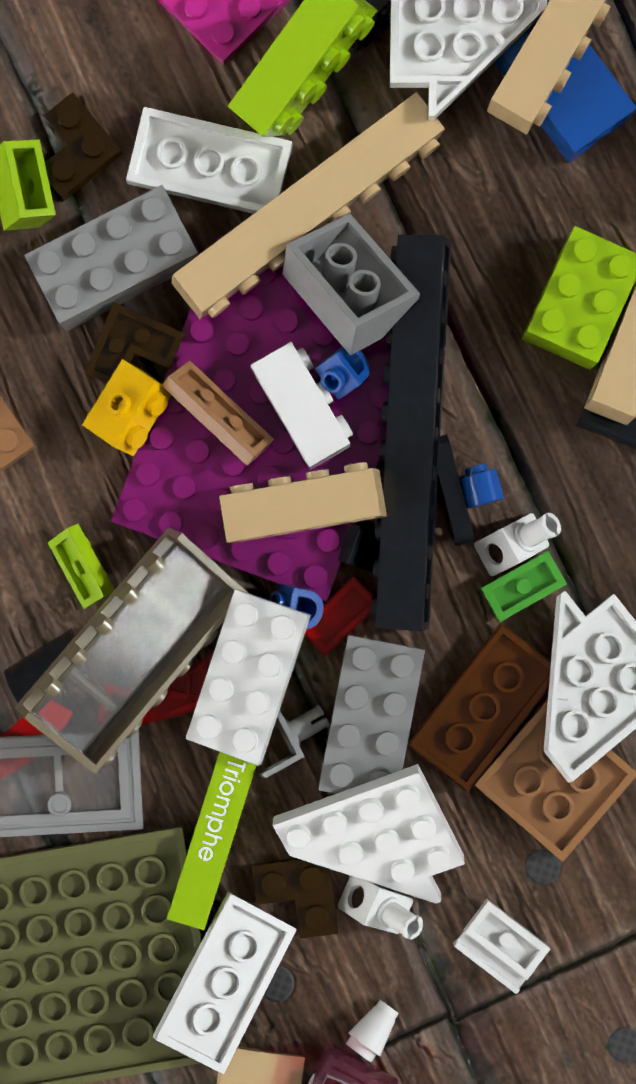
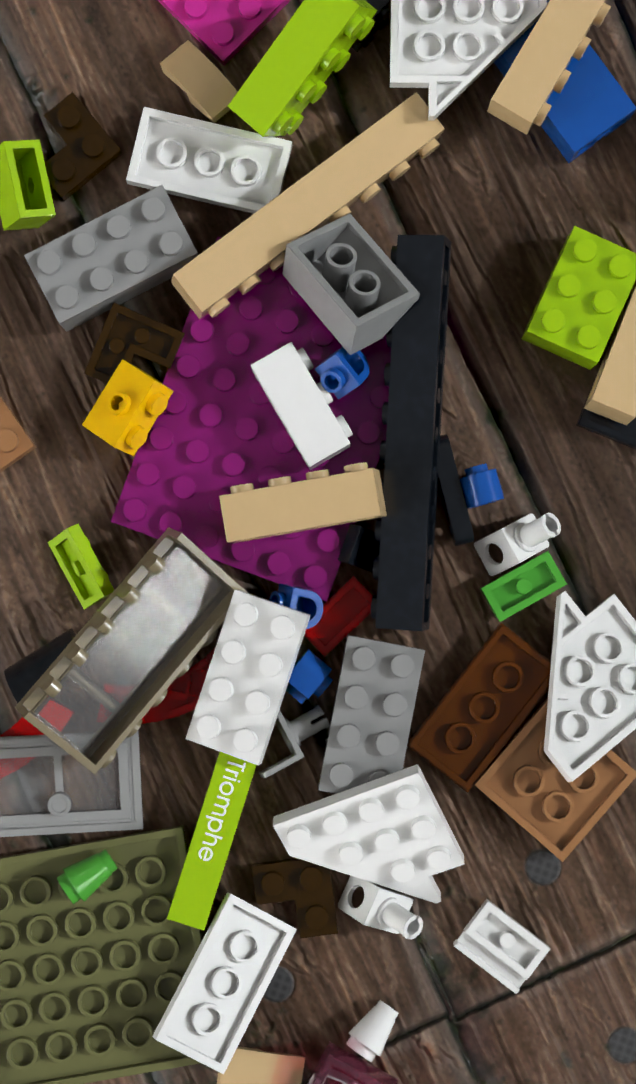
(86, 876): none -> bright green cone
(200, 79): none -> tan slope
(218, 412): medium nougat plate -> none
(309, 677): none -> blue plate

